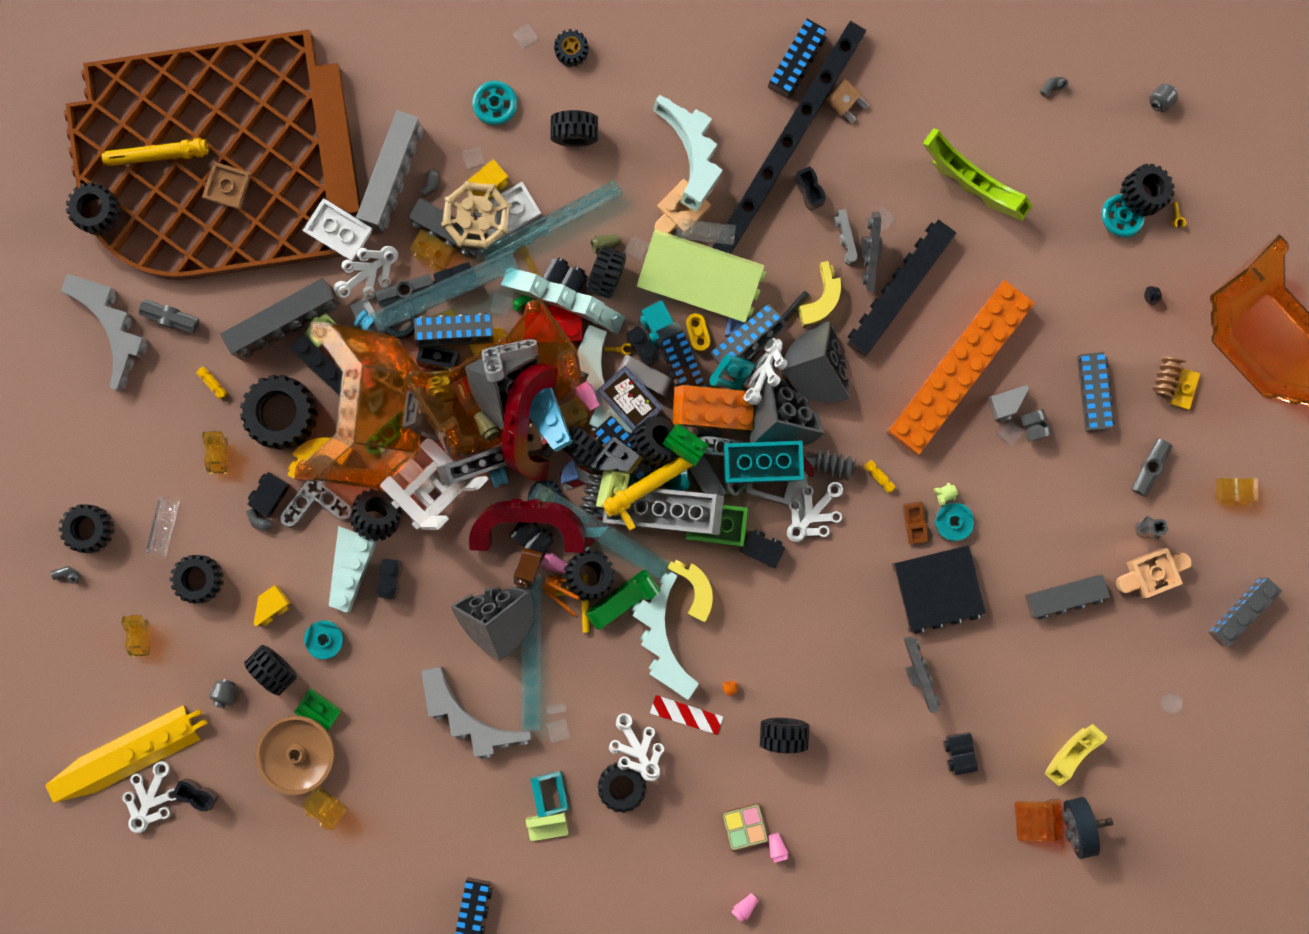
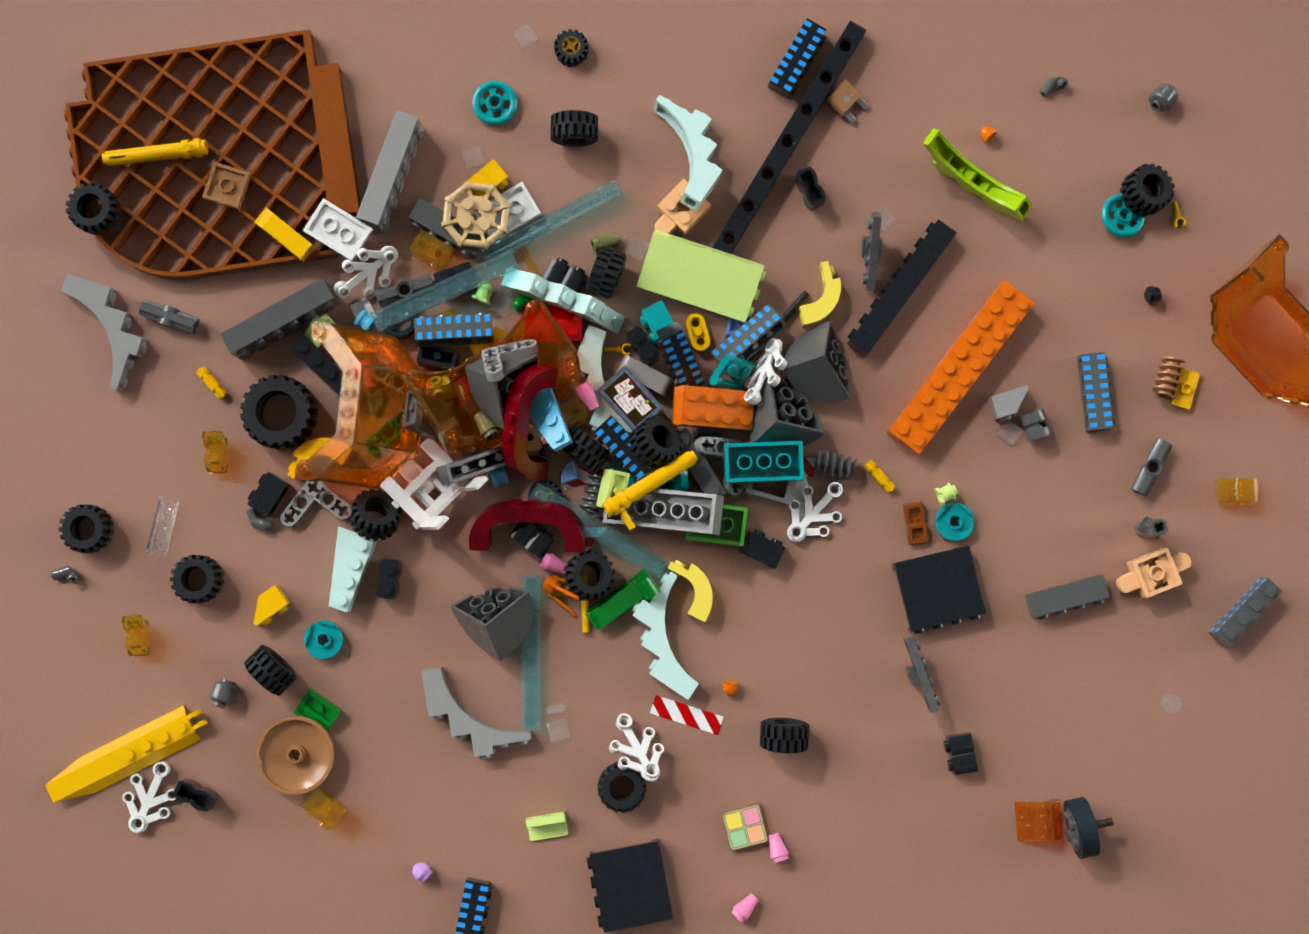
(284, 234): none -> yellow piece
(421, 871): none -> lavender plate
(432, 184): dark grey arm -> none
(484, 293): none -> yellowish green brick
(527, 569): reddish brown pin -> none
(538, 794): teal tile -> none
(617, 458): wing -> none
(630, 886): none -> black panel
(685, 444): green plate -> none
(705, 231): clear plate -> none
(846, 238): light grey plate -> none
(987, 133): none -> orange hinge
(1073, 753): light yellow arch -> none

